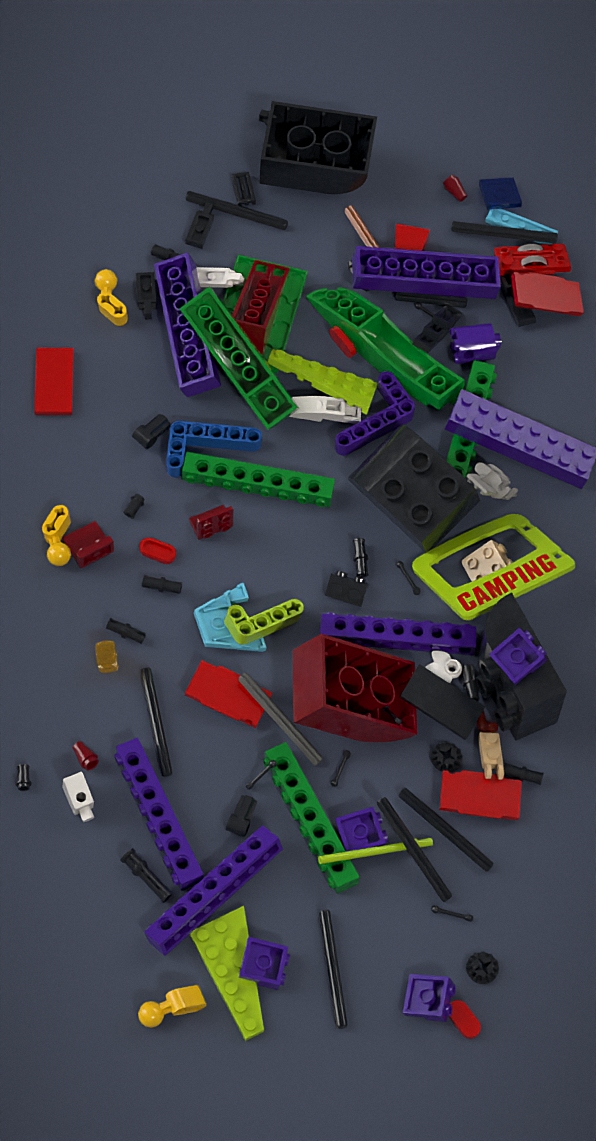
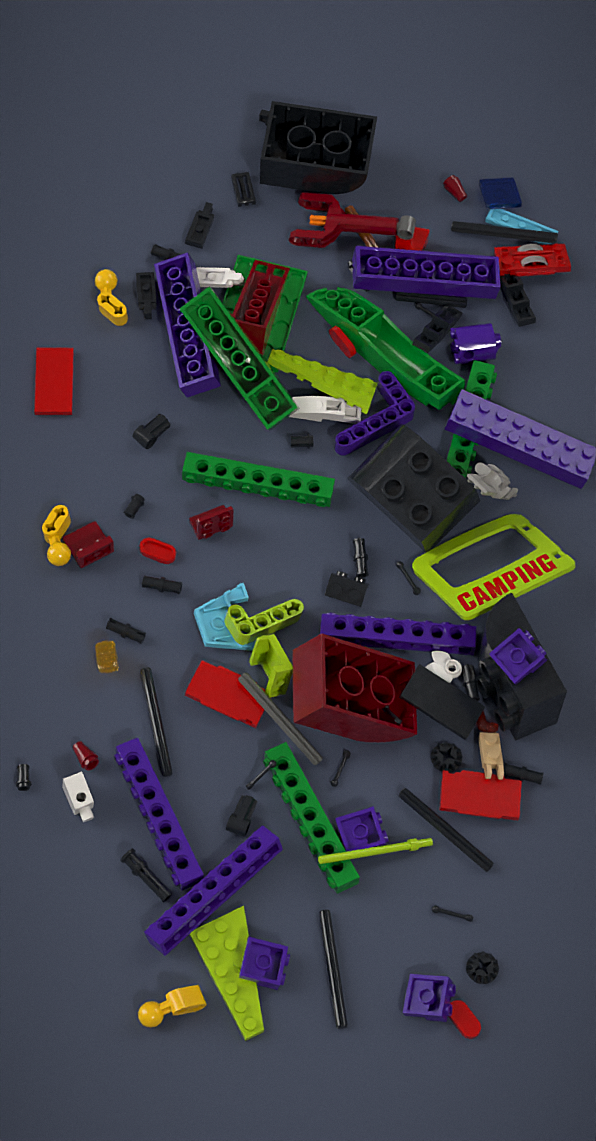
(206, 439): blue beam -> none
(237, 210): black axle -> none
(275, 663): none -> lime panel
(302, 441): none -> black pin
(338, 221): none -> dark red piece
(414, 849): black axle -> none
(486, 560): tan bracket -> none
(547, 293): red piece -> none

